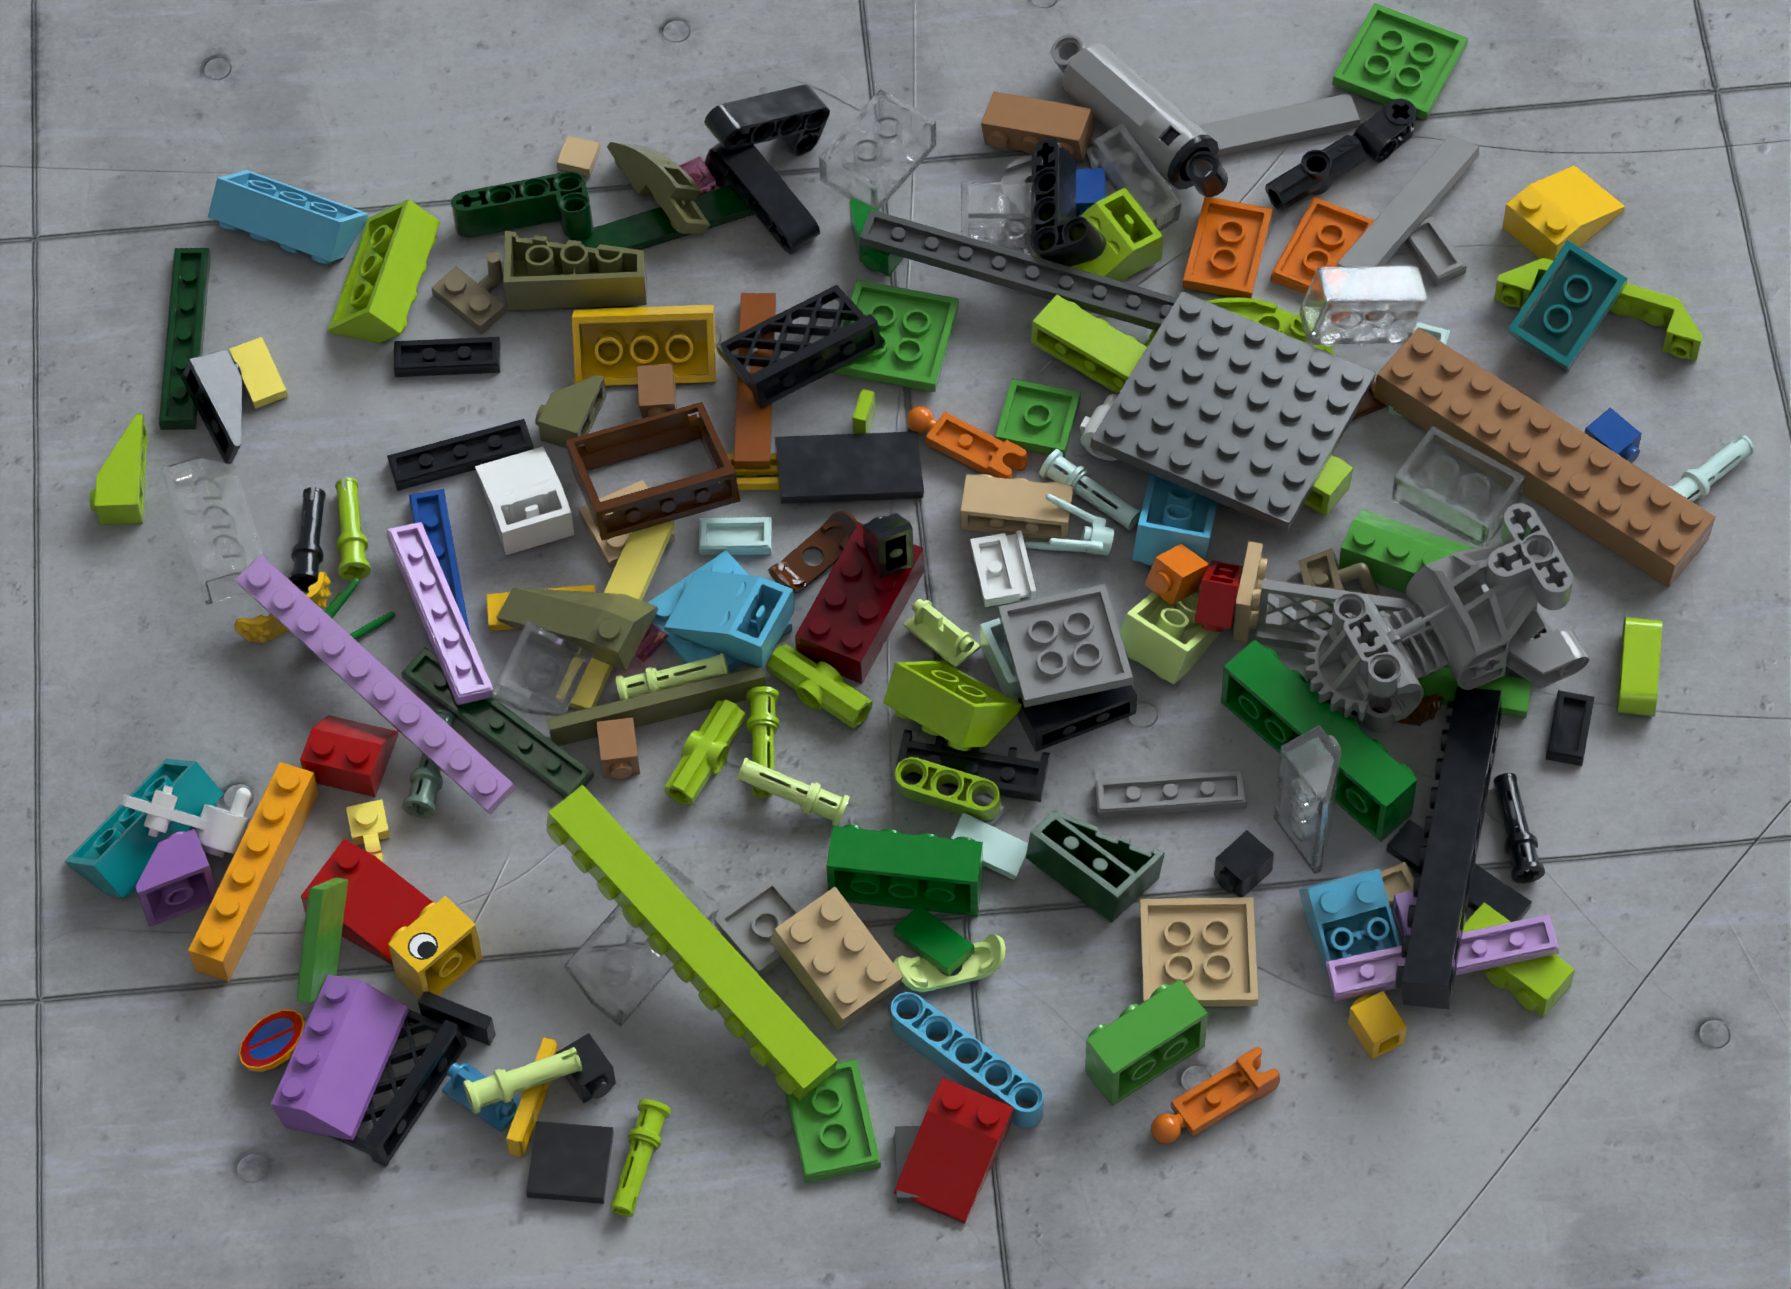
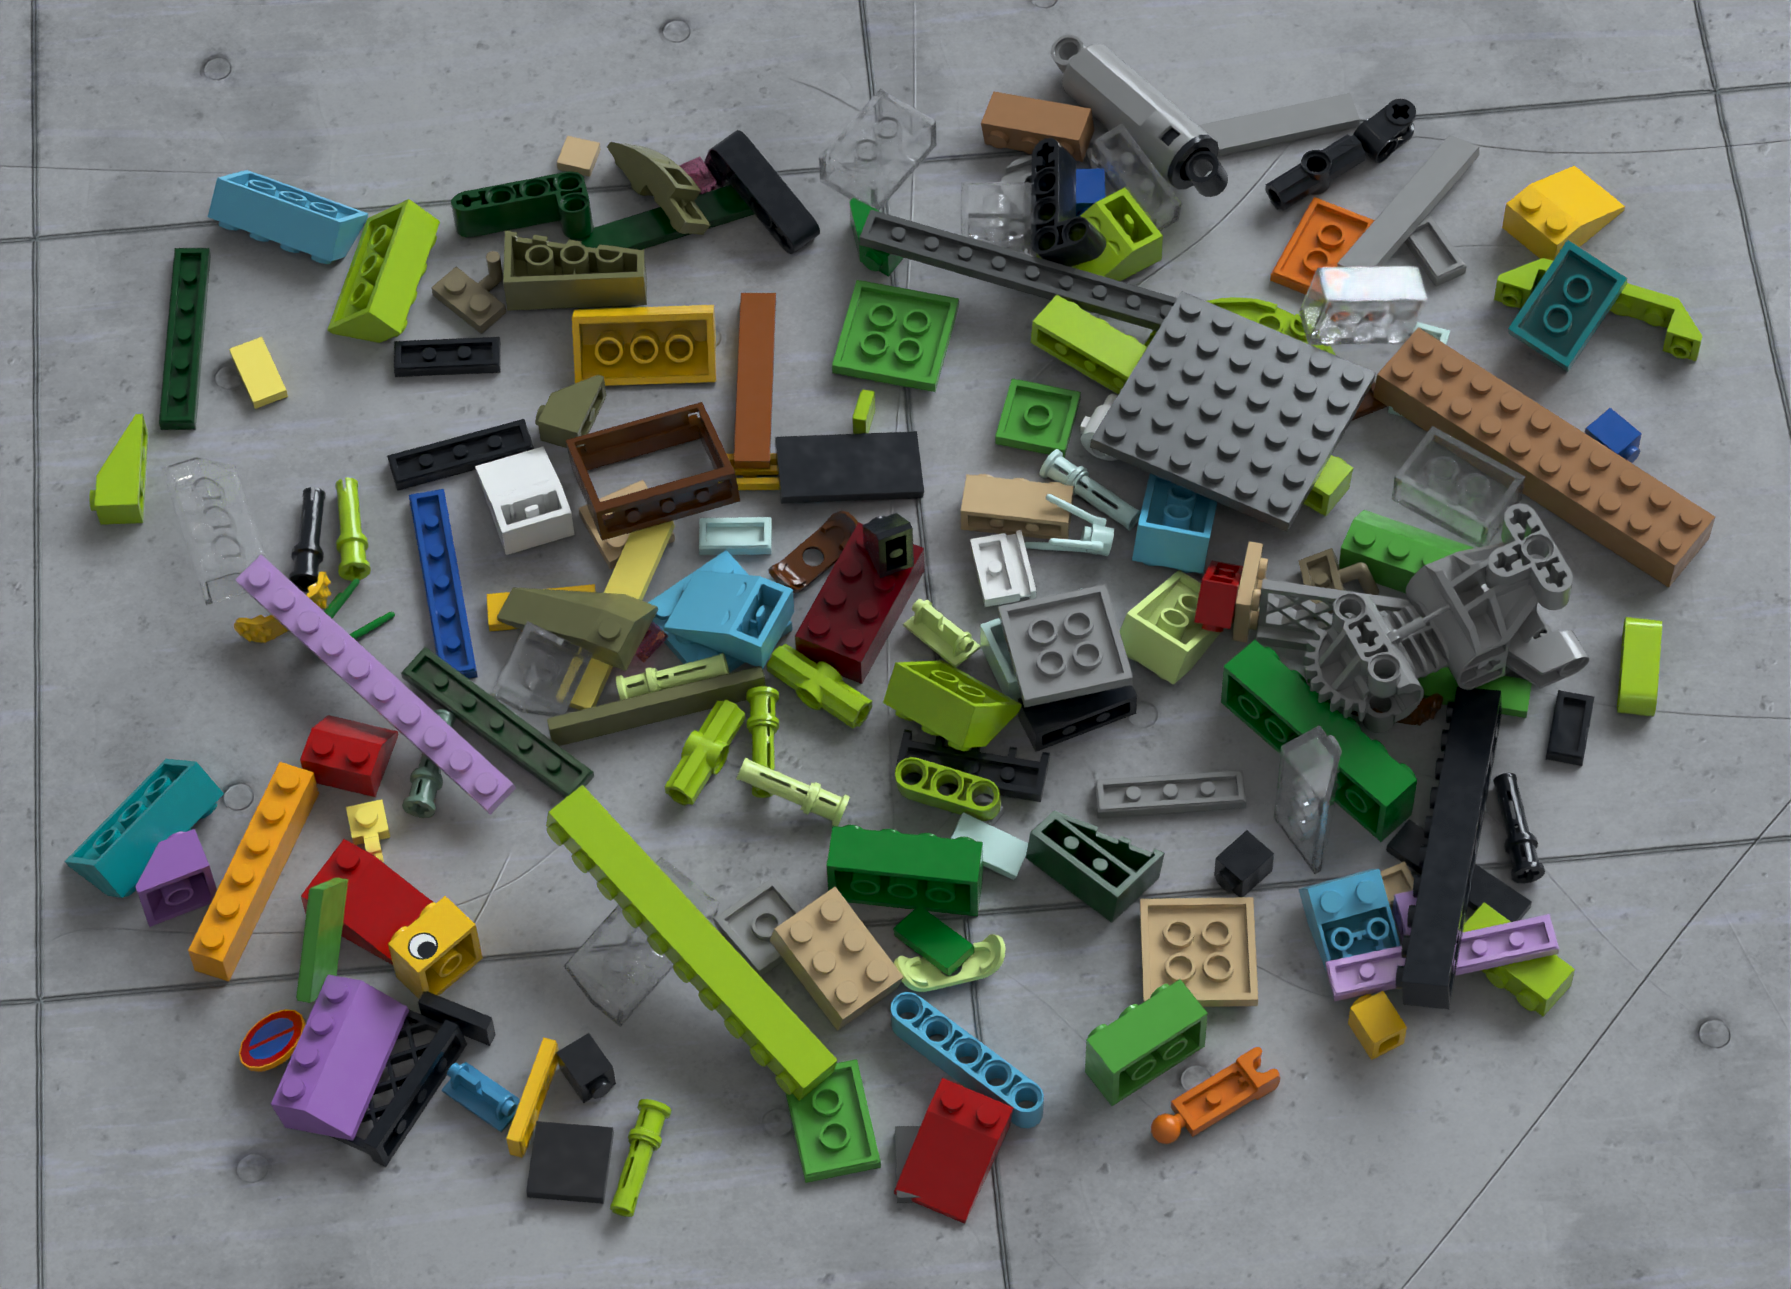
(216, 390): slope -> none
(216, 828): white piece -> none
(439, 613): lavender tile -> none
(504, 1084): yellowish green pin -> none
(618, 748): medium nougat brick -> none
(656, 389): medium nougat brick -> none
(787, 114): black beam -> none
(809, 360): black fence -> none
(967, 443): orange plate -> none
(1176, 574): orange brick -> none
(1227, 248): orange plate -> none
(1400, 60): bright green plate -> none
(1697, 482): light aqua pin -> none

